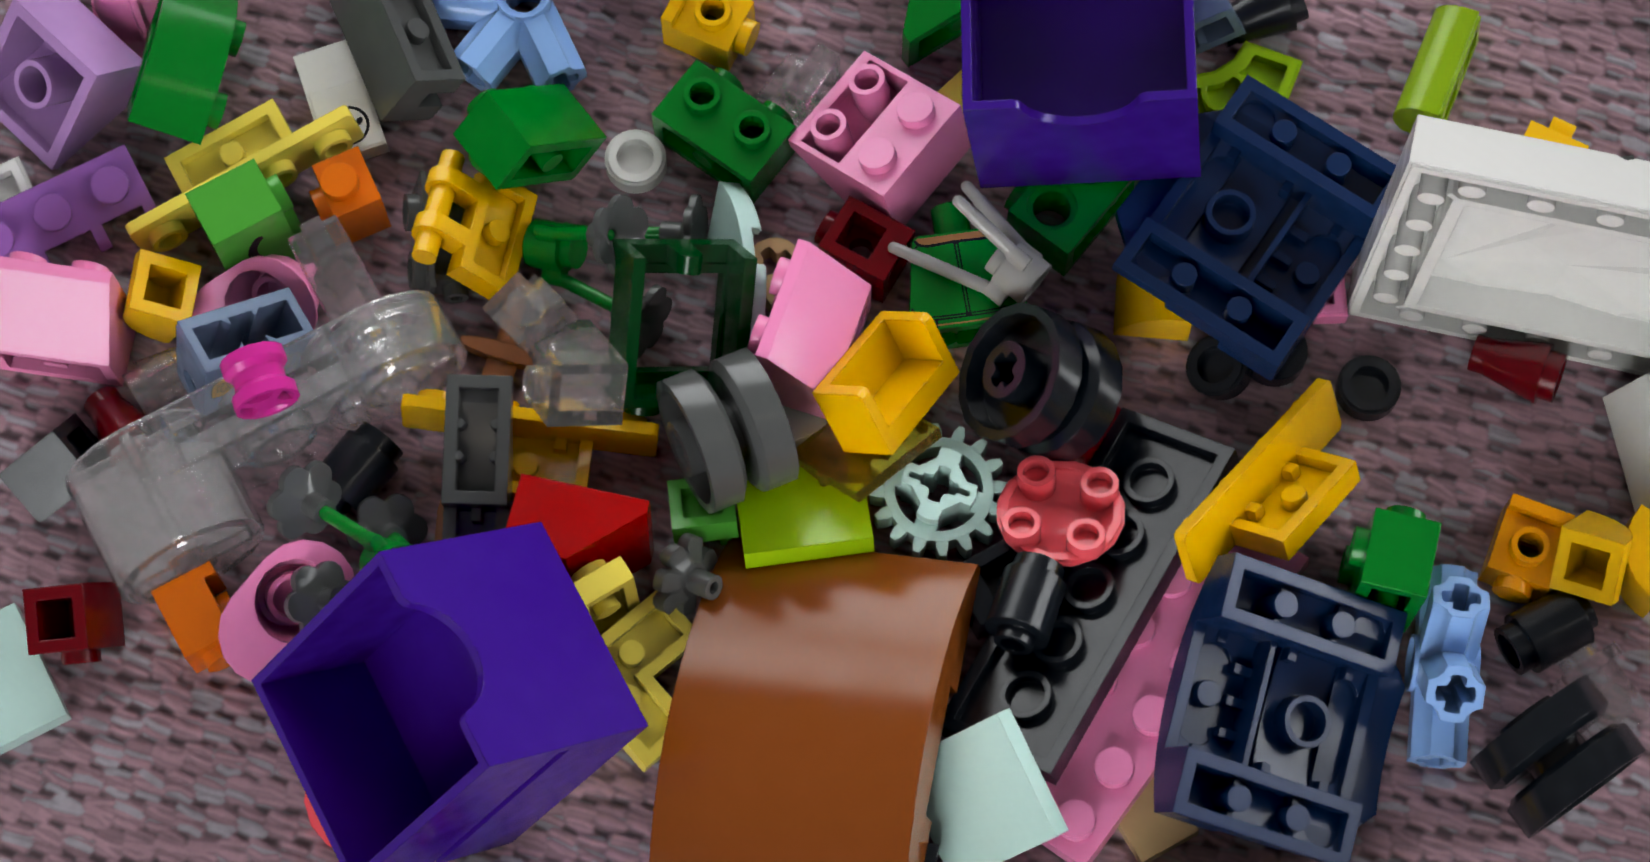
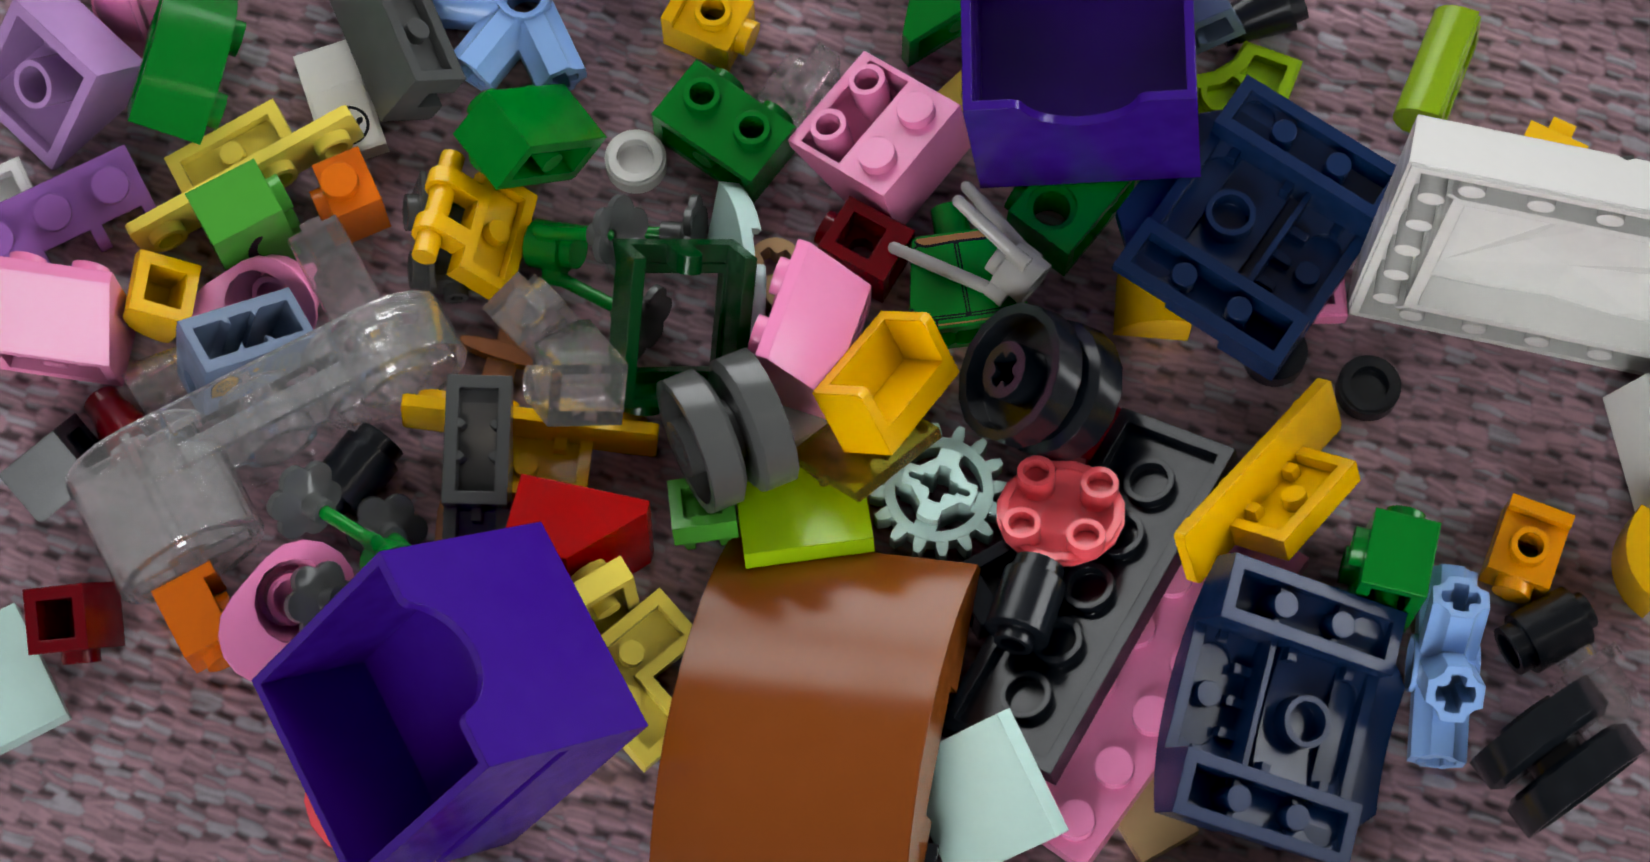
(259, 380): dark pink wheel -> none
(685, 575): dark grey plant -> none
(1216, 372): black tile -> none
(1520, 366): dark red cone -> none
(1592, 558): yellow brick -> none

